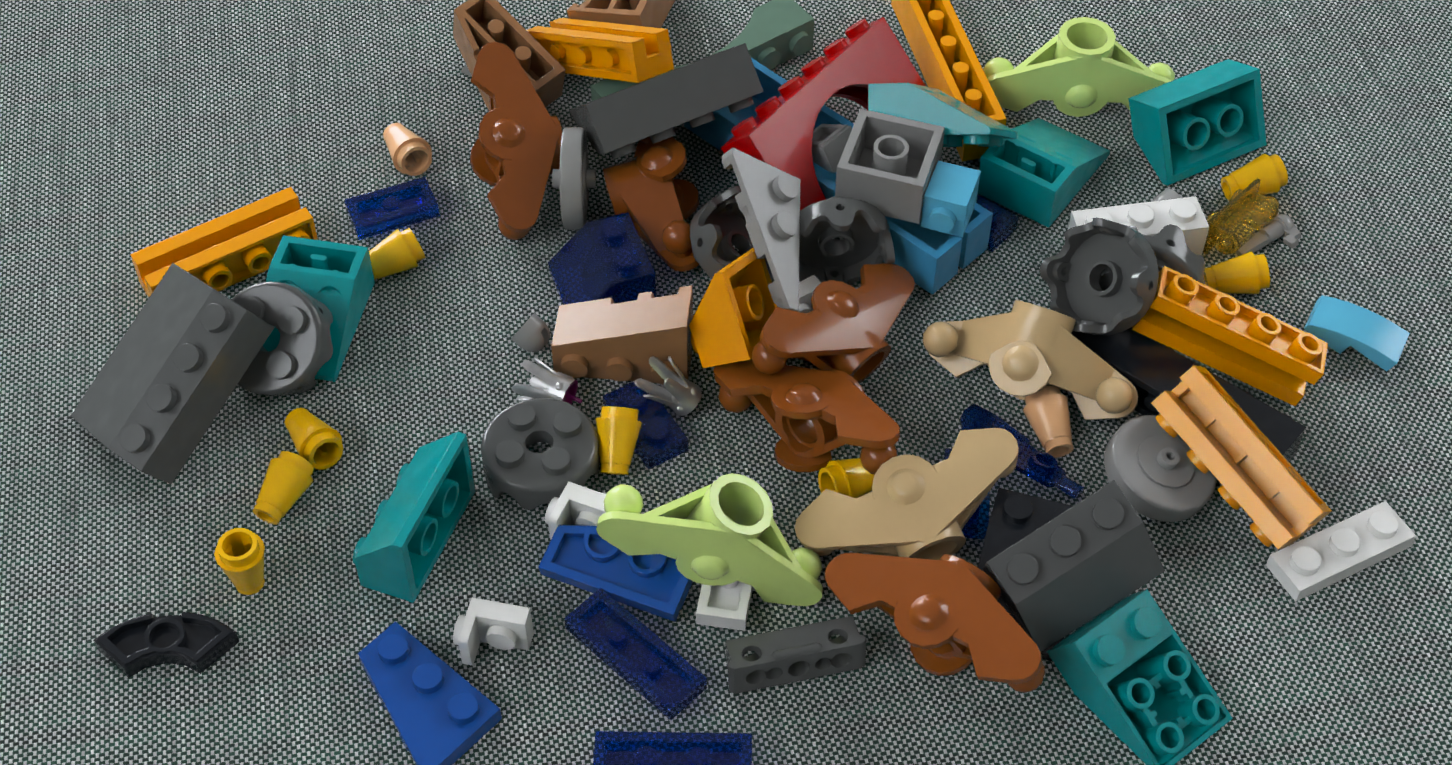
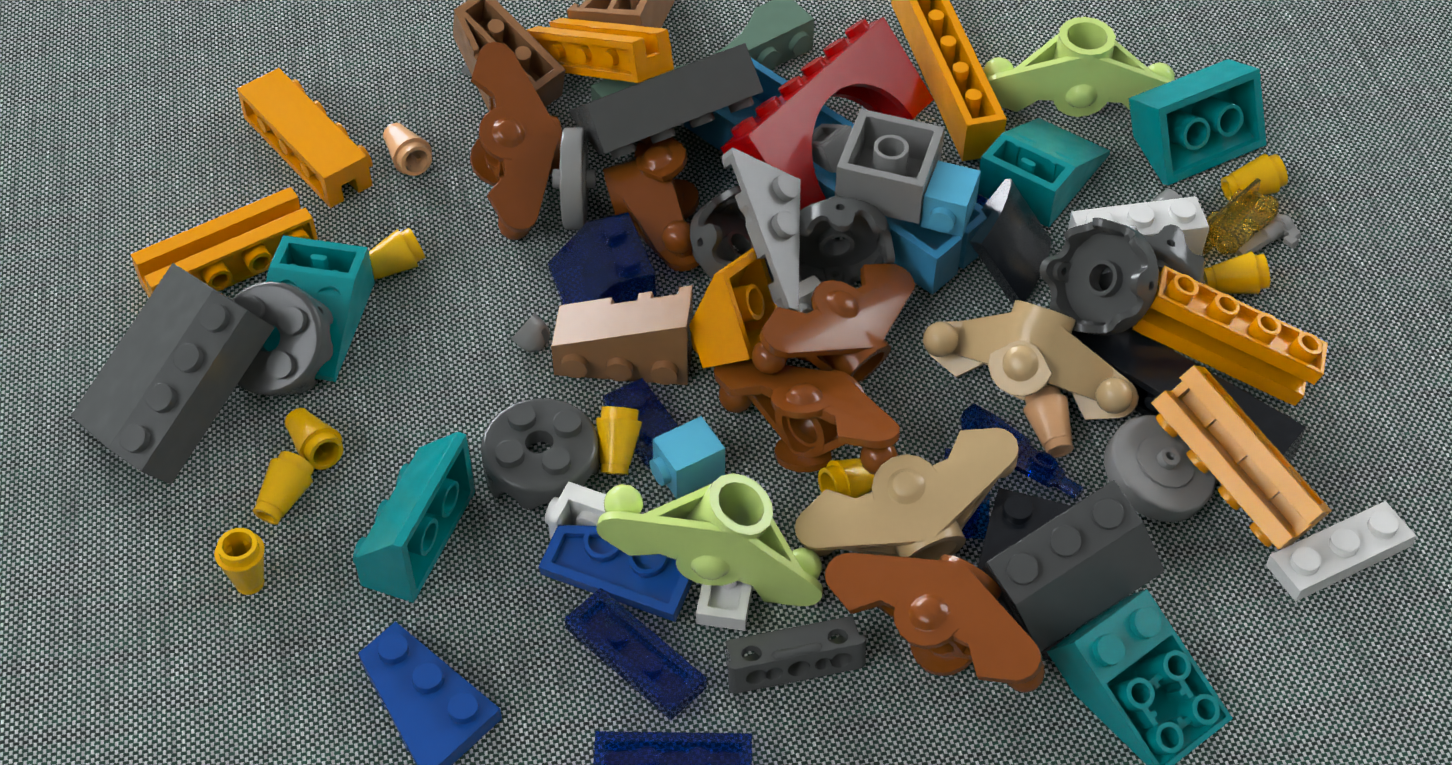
(169, 639): black tile -> none
(305, 136): none -> light orange brick
(391, 208): clear blue plate -> none
(493, 623): white bracket -> none
(547, 384): flat silver piece -> none
(678, 393): flat silver piece -> none
(687, 457): none -> medium azure brick
(935, 107): teal slope -> none
(1011, 242): none -> black slope
(1349, 325): medium azure slope -> none

